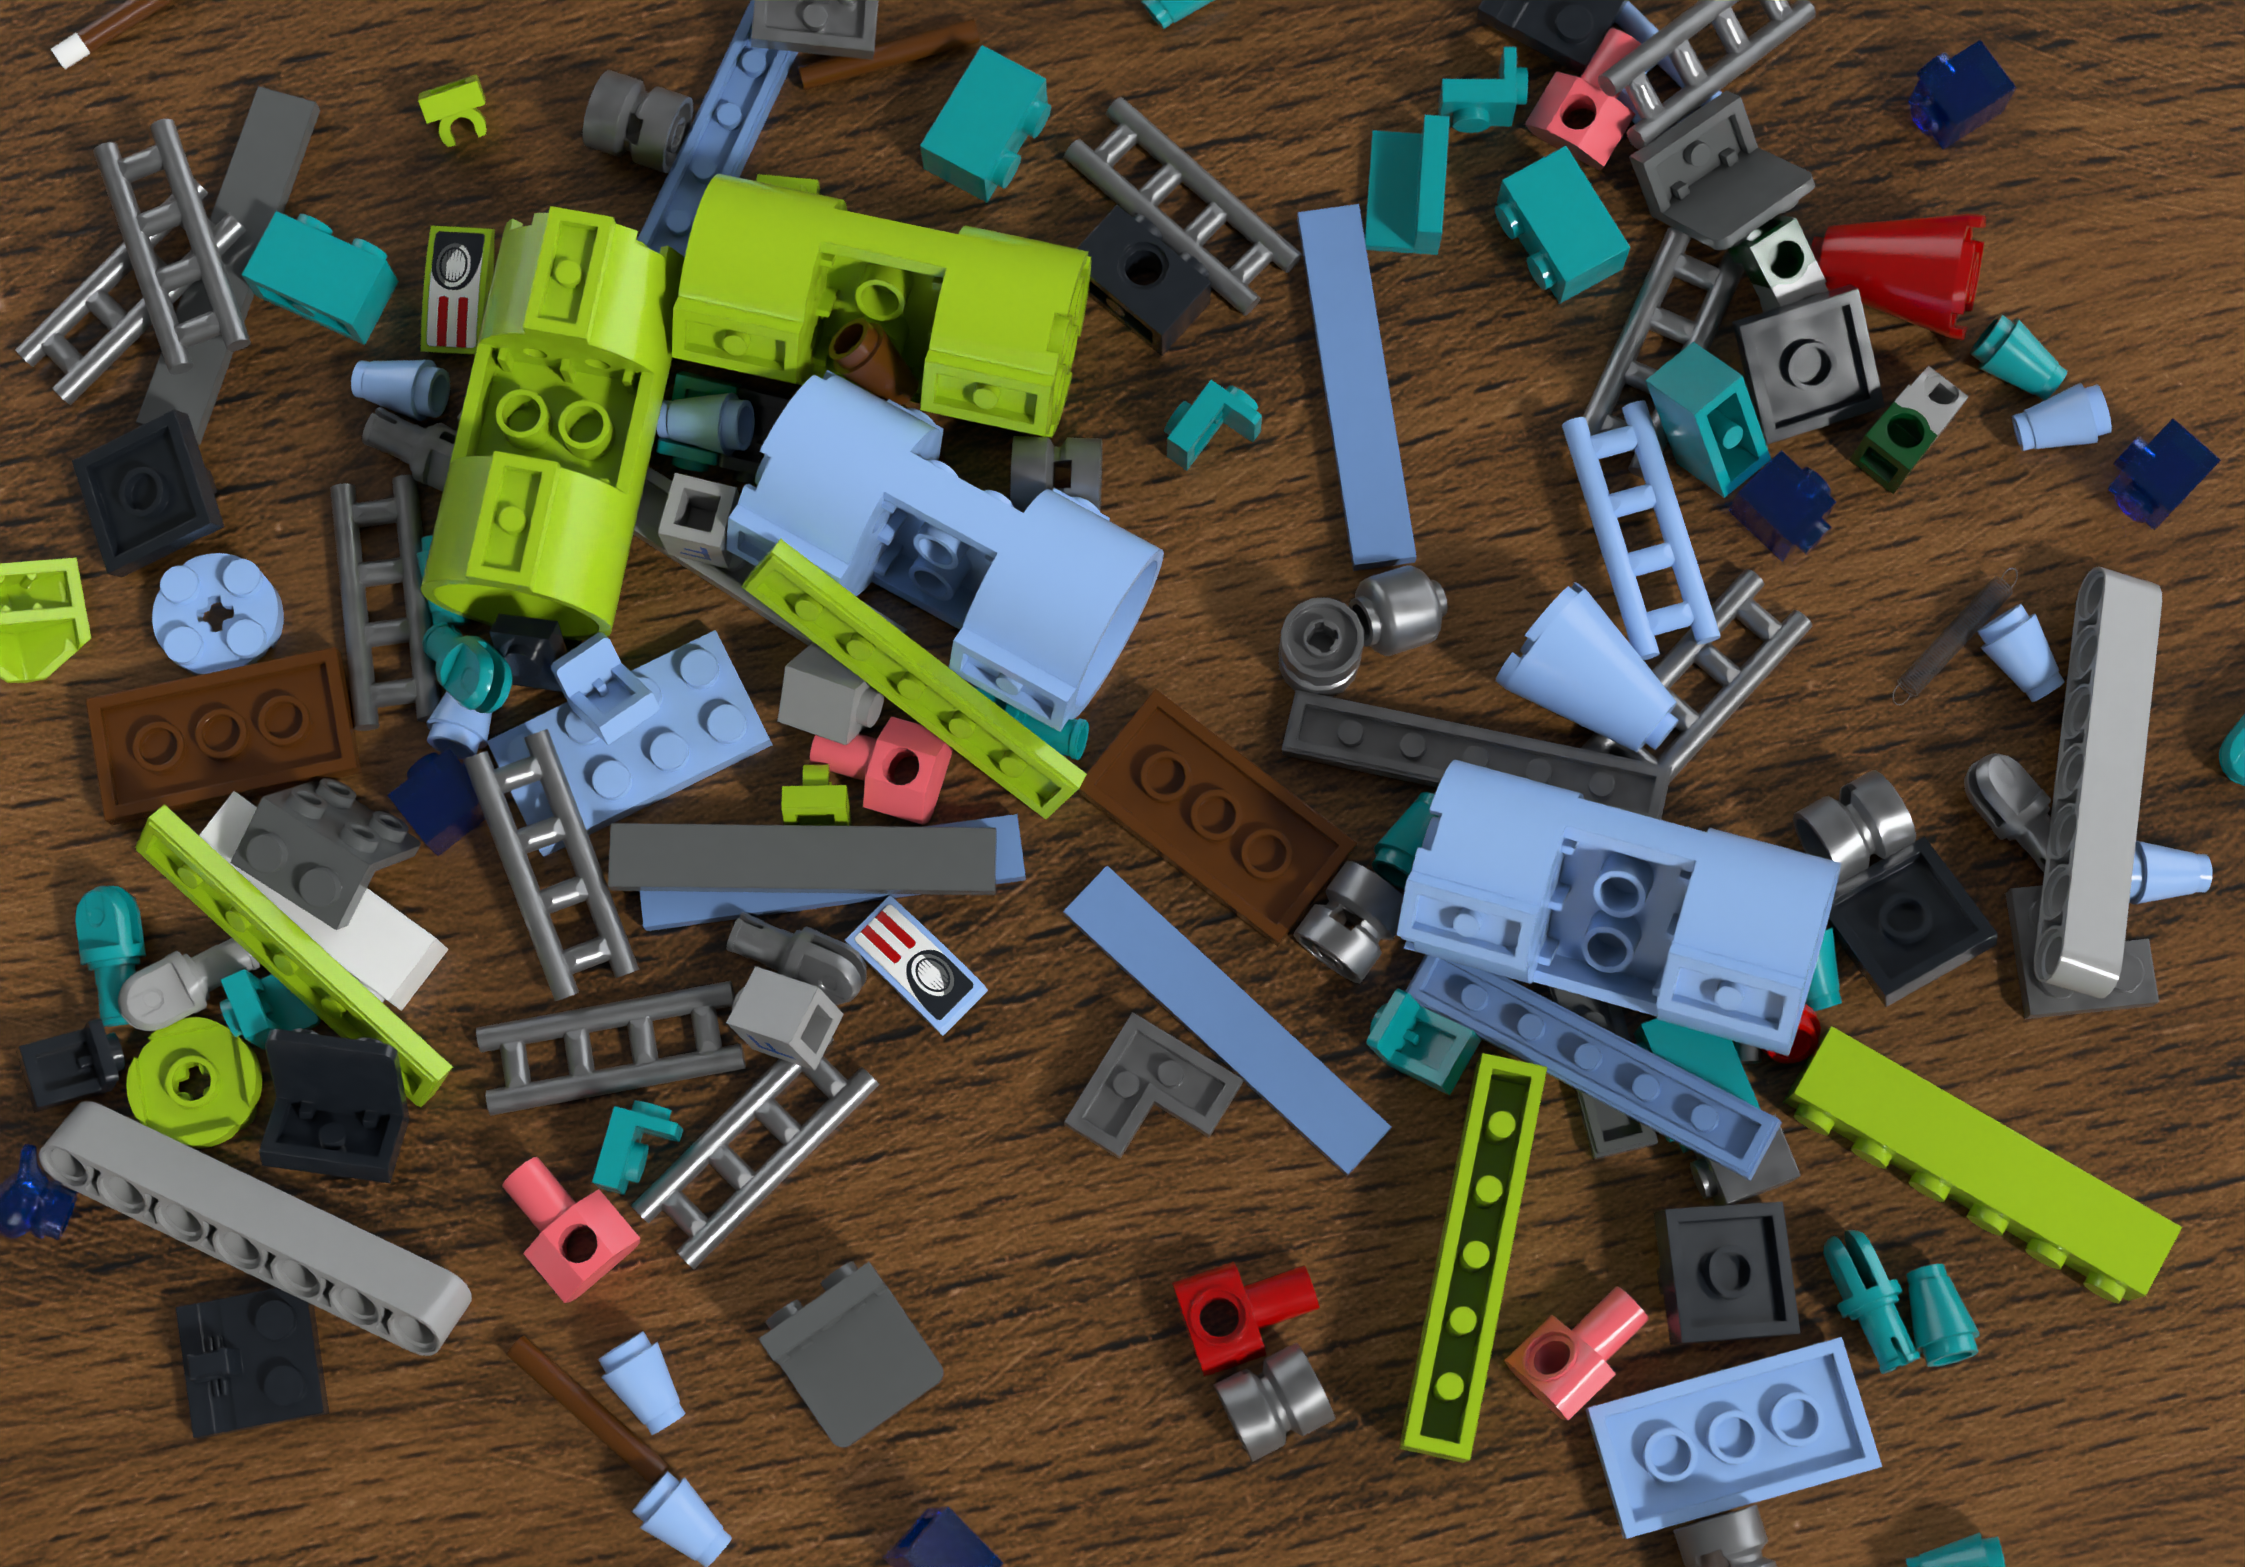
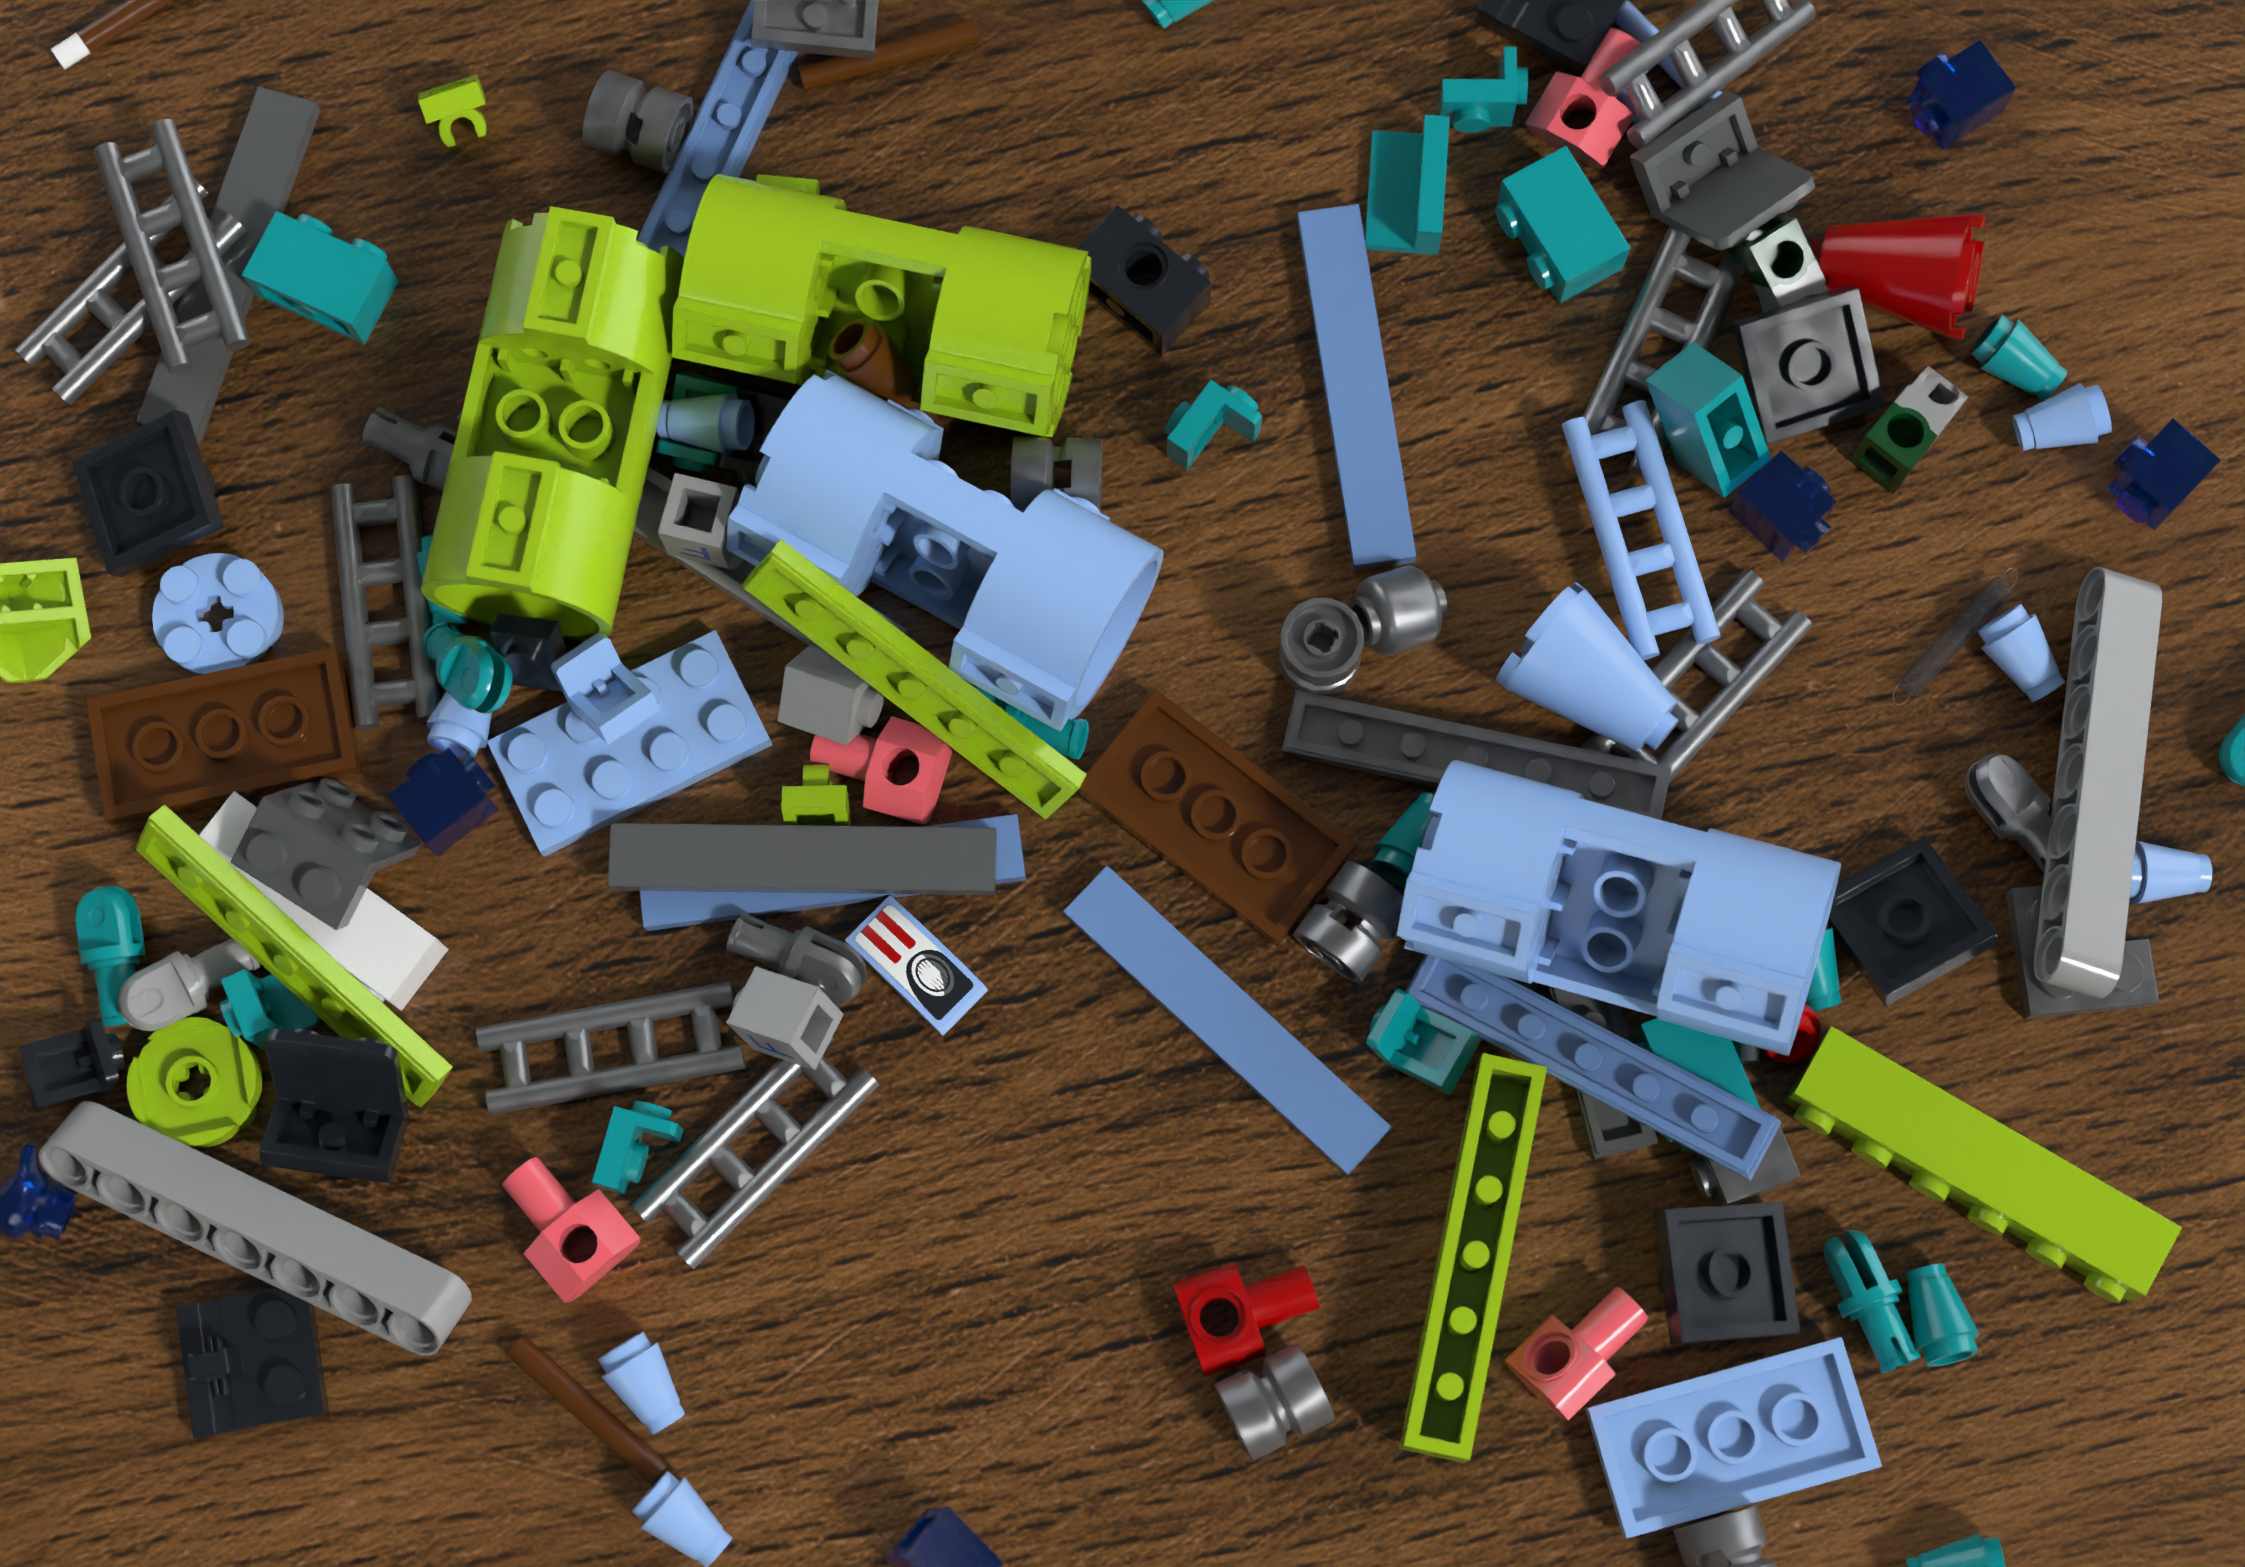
(403, 386): light blue cone -> none
(456, 288): slope -> none
(513, 848): flat silver bar -> none
(852, 1353): dark grey bracket -> none
(986, 124): teal brick -> none
(1149, 1070): flat silver plate -> none
(1180, 168): flat silver bar -> none
(1862, 823): flat silver wheel -> none

